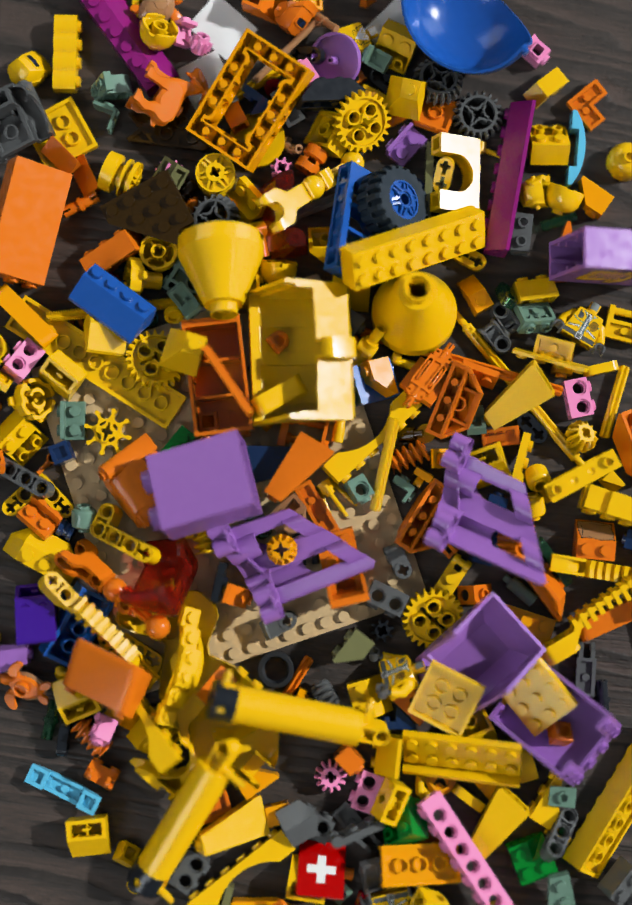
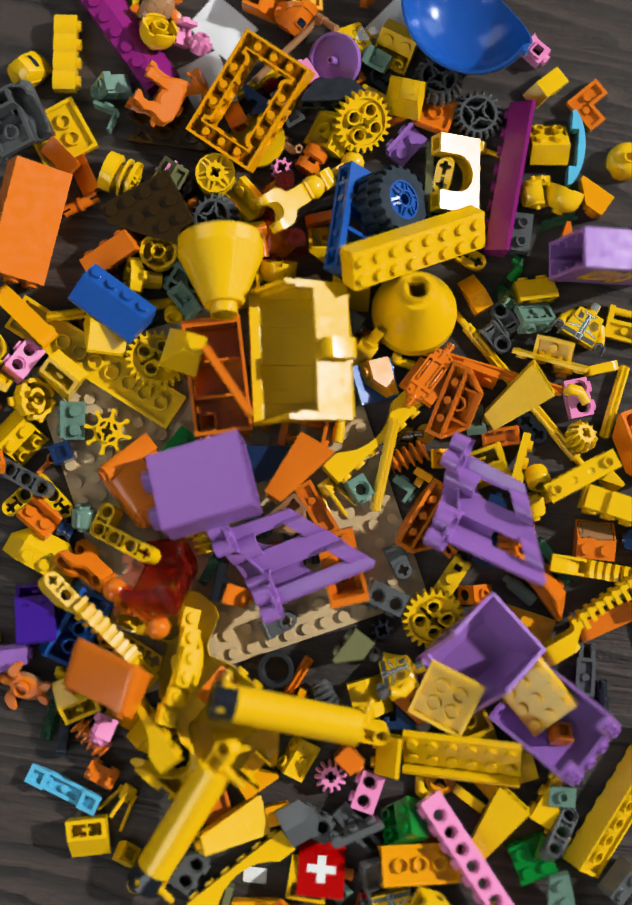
(127, 794): none -> yellow plant
(209, 570): none -> clear green beam
(255, 875): none -> white sticker
(278, 341): orange tile -> none
(278, 395): yellow beam -> none
(287, 542): light orange gear -> none
(298, 758): none -> yellow bracket
(307, 51): black beam -> none
(318, 219): none -> orange beam
(390, 801): yellow brick -> none
(517, 270): none -> green arm
(578, 391): none -> yellow arm

